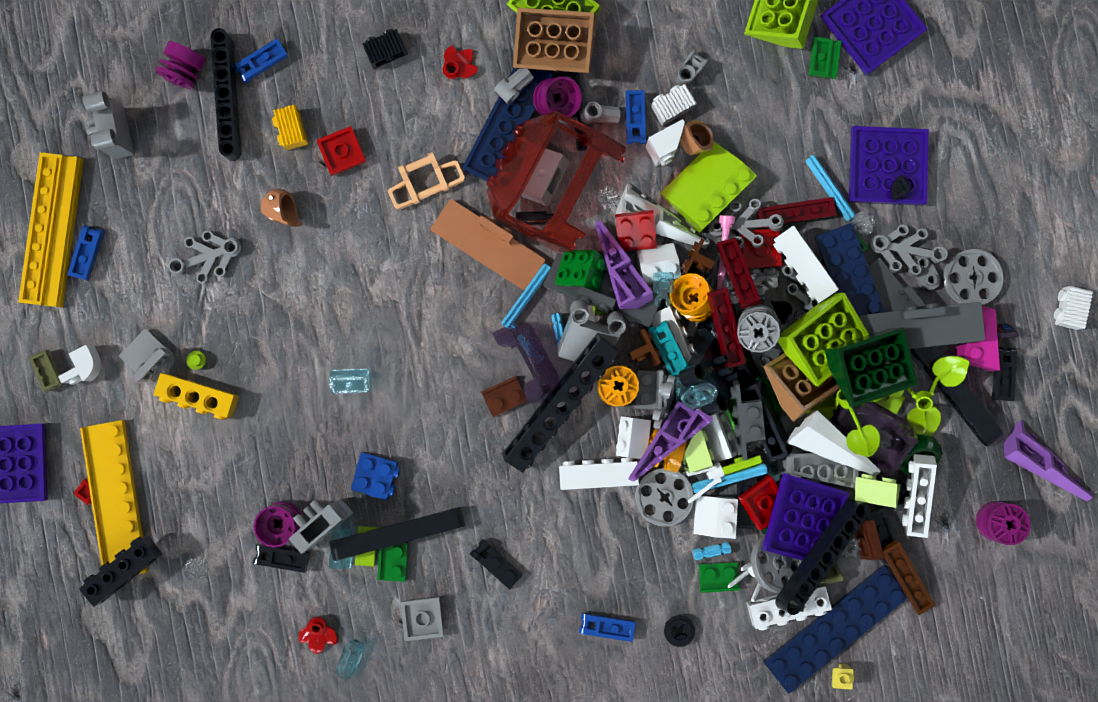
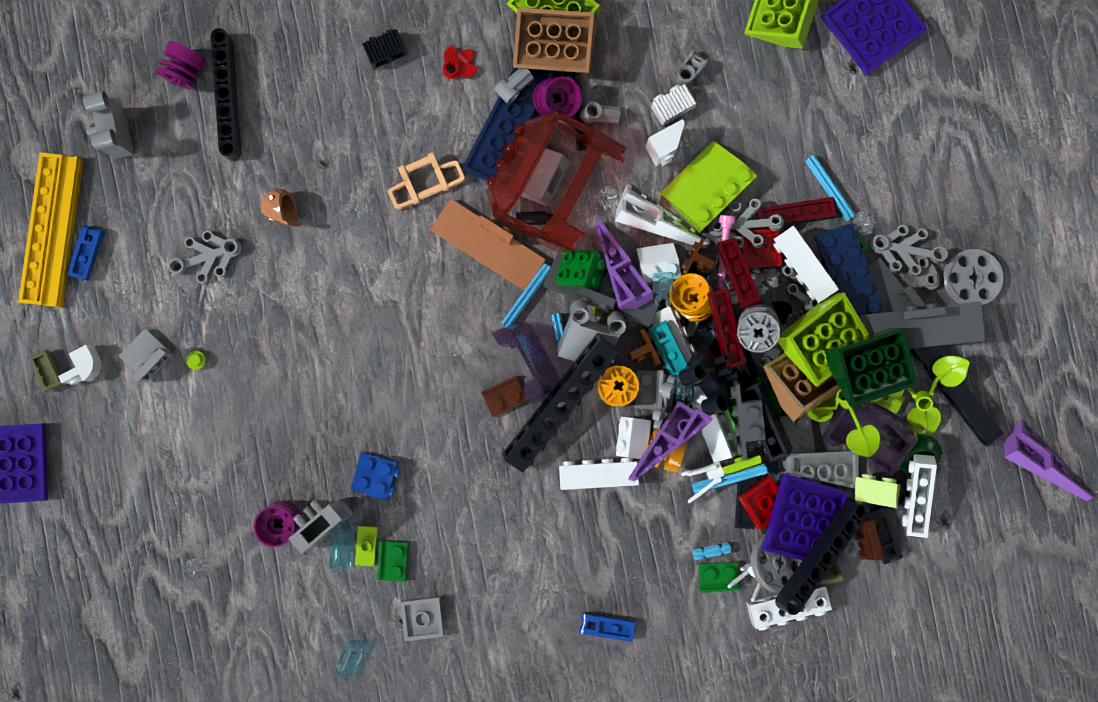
(83, 492): red tile -> none
(111, 488): yellow plate -> none
(120, 571): black brick -> none
(168, 383): yellow brick -> none
(260, 60): blue plate -> none
(281, 558): black plate -> none
(290, 127): yellow brick -> none
(317, 637): red plate -> none
(341, 151): red plate -> none
(349, 381): clear light blue slope -> none
(396, 533): black beam -> none
(496, 564): black plate -> none
(635, 116): blue plate -> none
(636, 230): red plate -> none
(662, 506): light grey wedge -> none
(681, 639): black gear -> none
(696, 138): nougat helmet -> none
(696, 453): yellowish green slope -> none
(699, 395): clear light blue plate -> none
(715, 516): white slope -> none
(823, 438): white wedge -> none
(824, 58): green plate -> none
(836, 629): dark blue plate -> none
(842, 677): light yellow bracket -> none
(880, 157): dark purple plate -> none
(899, 188): black tile -> none
(907, 577): reddish brown plate -> none
(983, 353): dark pink wedge -> none
(992, 522): magenta wheel -> none
(1005, 379): black plate -> none
(1006, 331): slope -> none
(1073, 307): white brick -> none

